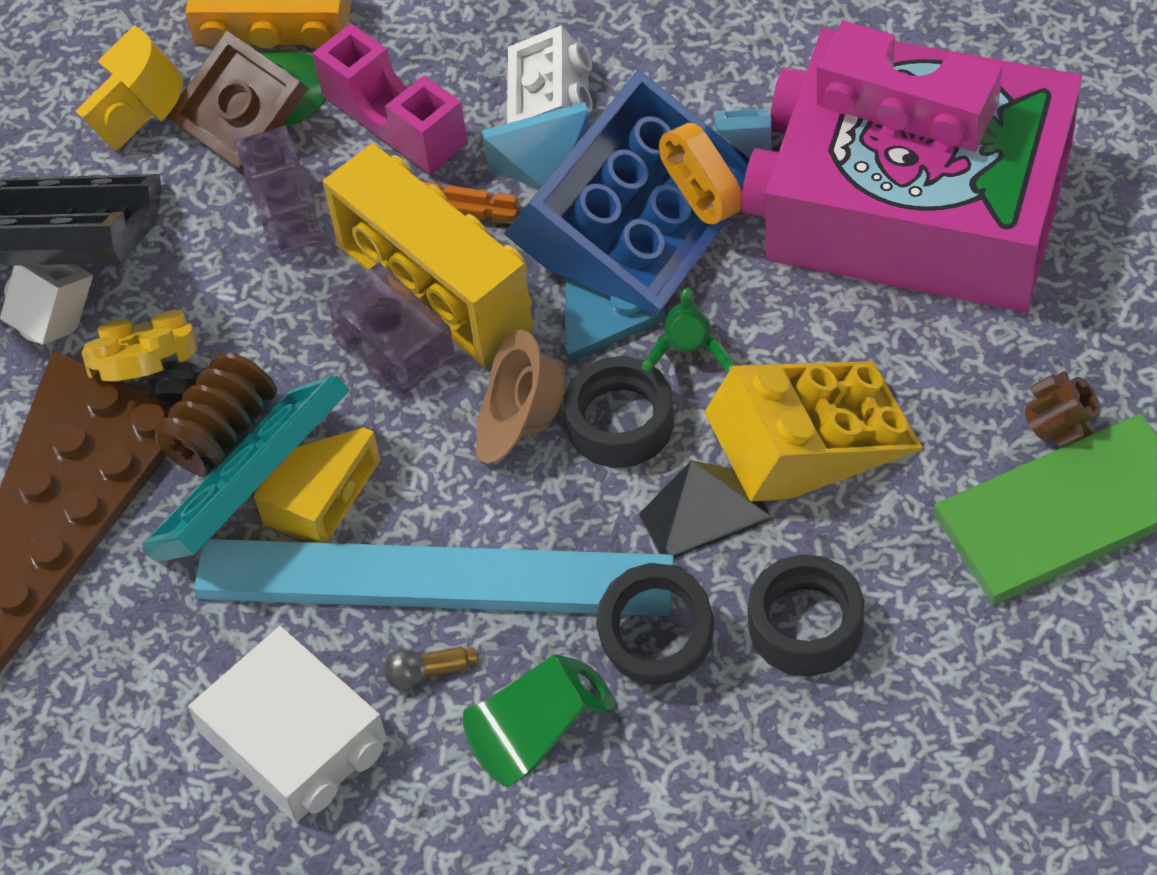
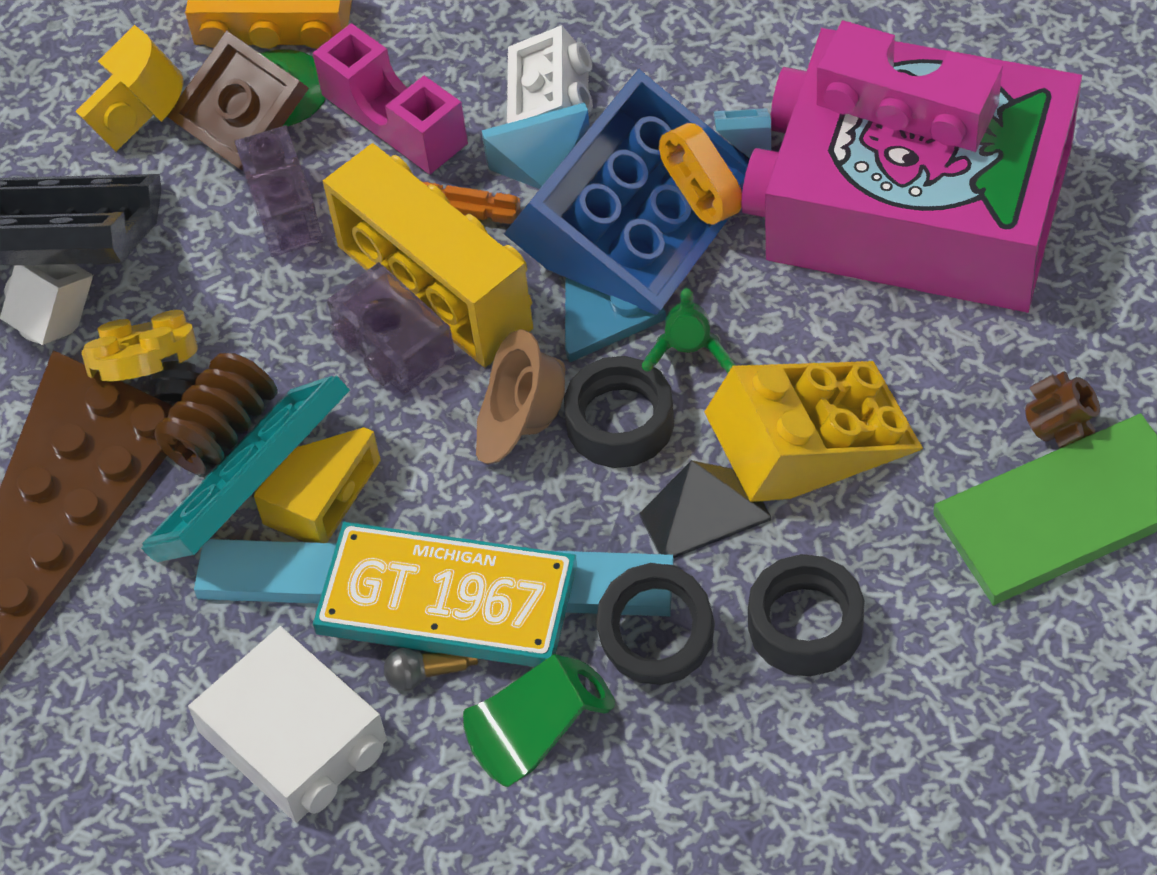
(445, 594): none -> tile

